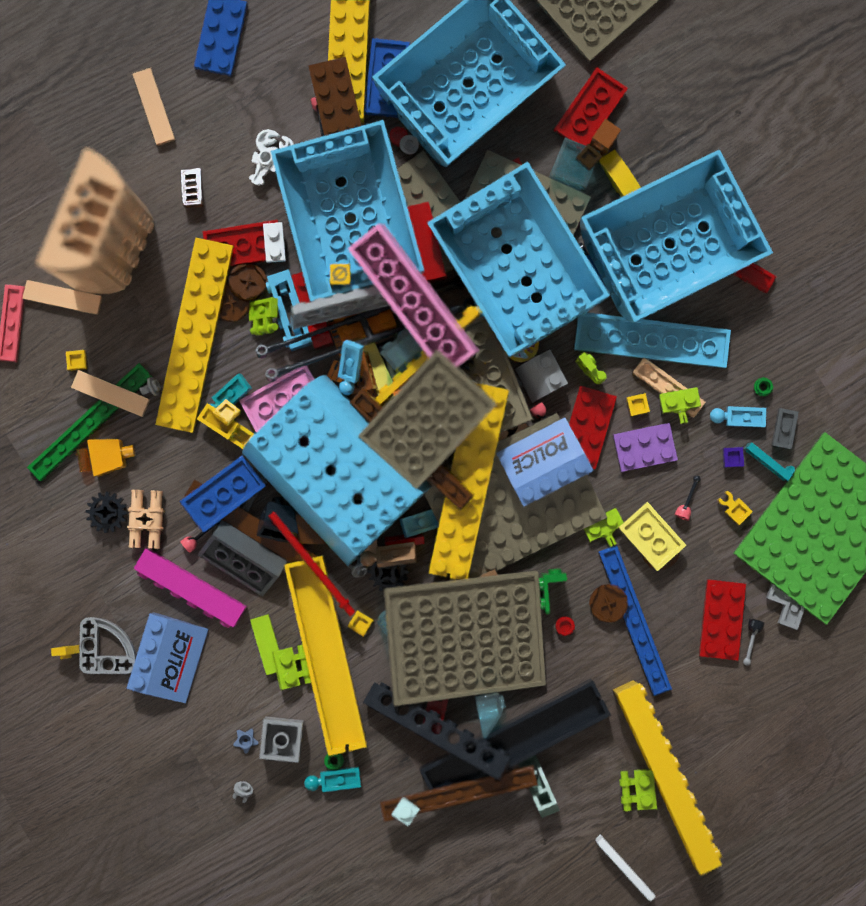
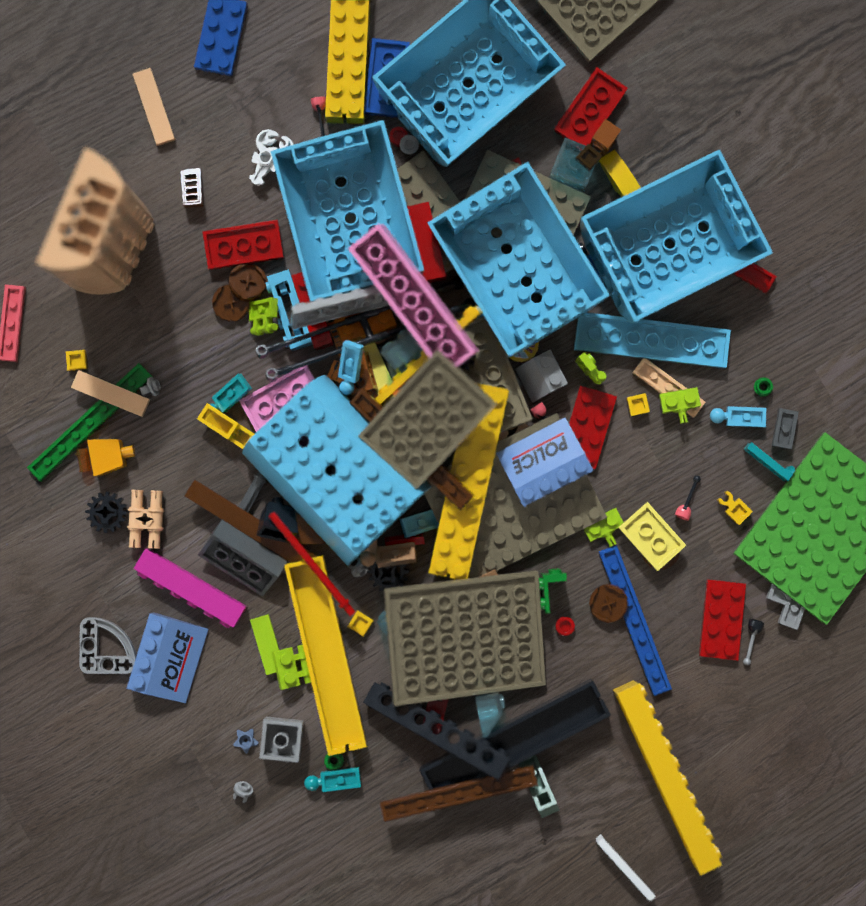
(62, 297): light nougat tile -> none
(65, 651): yellow plate -> none
(191, 542): coral hinge -> none
(194, 335): yellow plate -> none
(222, 494): blue plate -> none
(226, 412): yellow tile -> none
(274, 242): white plate -> none
(334, 96): reddish brown plate -> none
(340, 274): yellow tile -> none
(405, 811): light aqua plate -> none
(645, 447): medium lavender plate -> none
(645, 790): lime plate -> none
(733, 457): dark purple plate -> none

